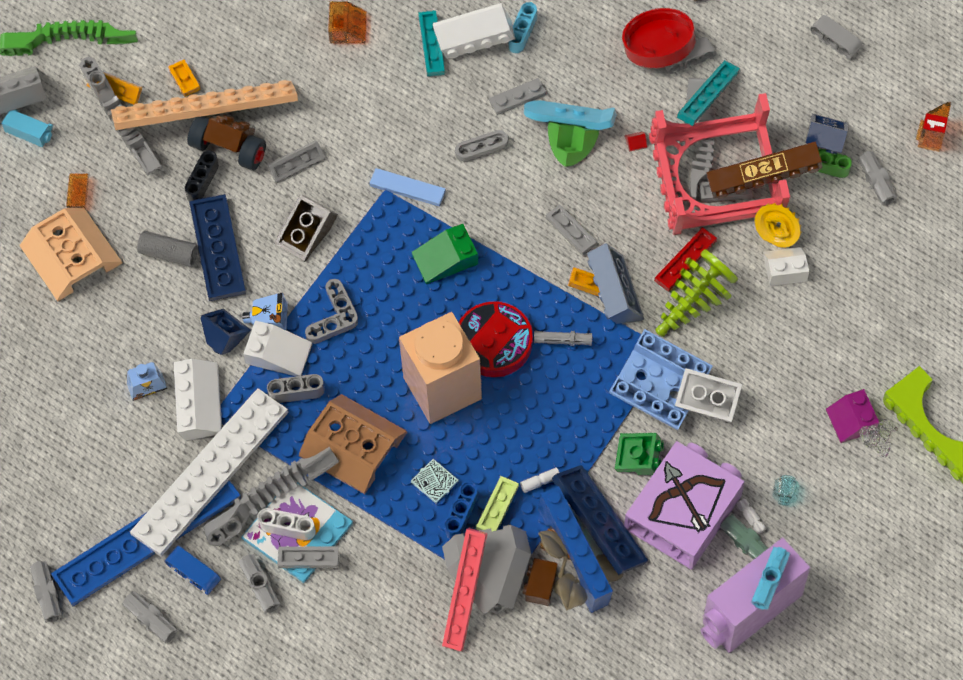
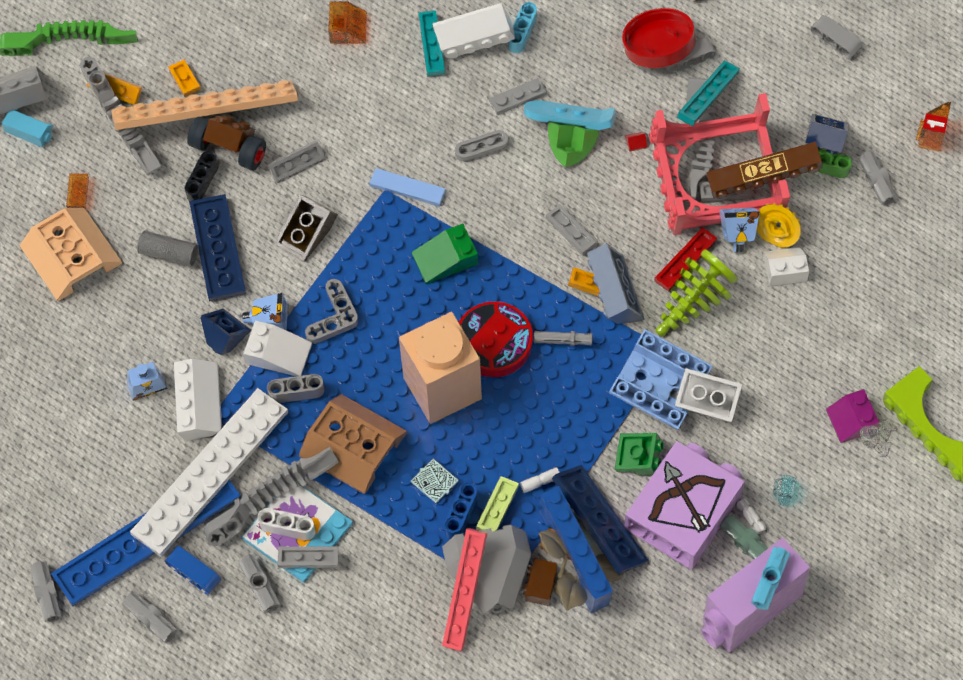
(739, 226): none -> light blue torso

